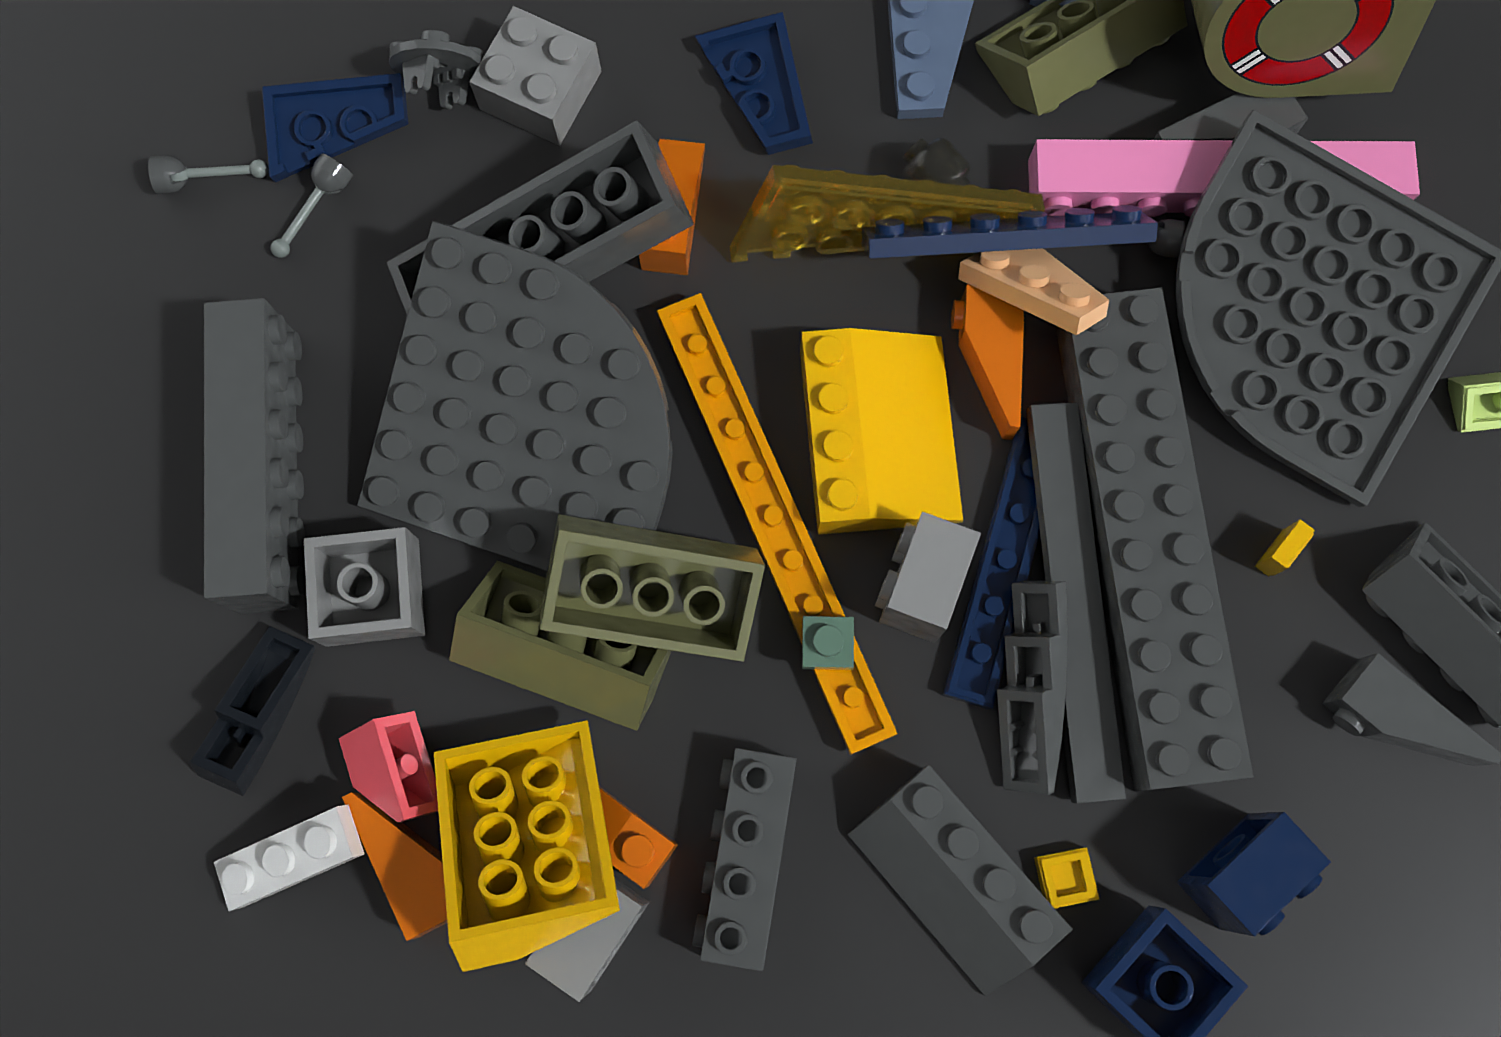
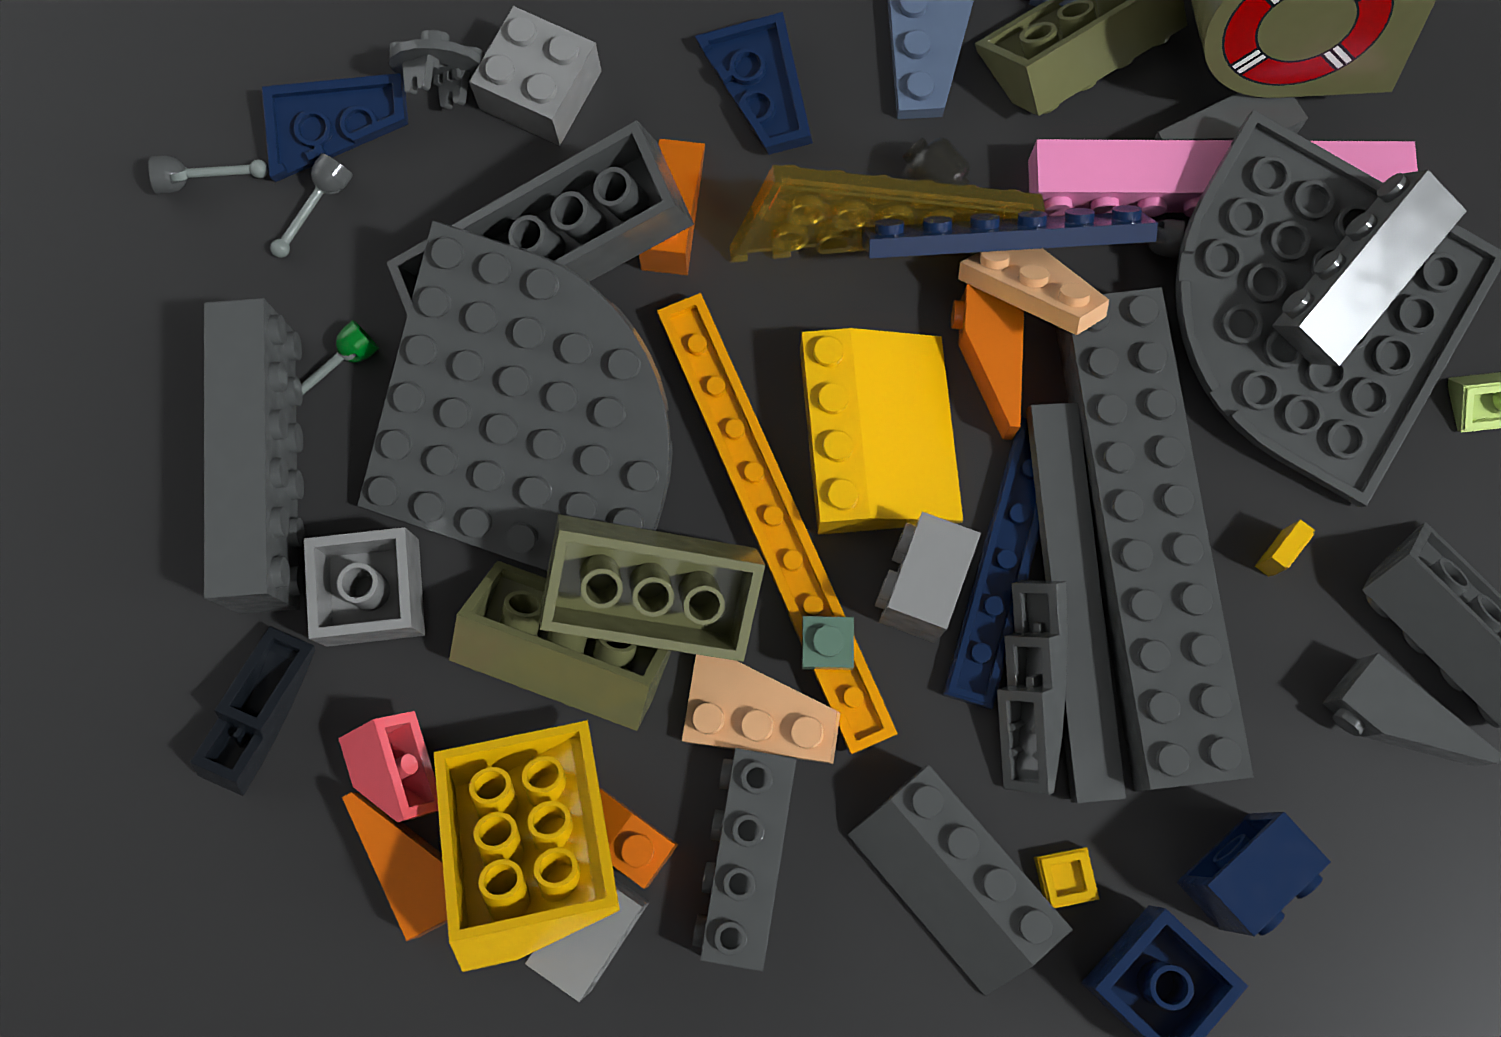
(289, 857): white plate -> none
(352, 345): none -> green hinge
(750, 711): none -> light nougat wing
(1368, 267): none -> brick

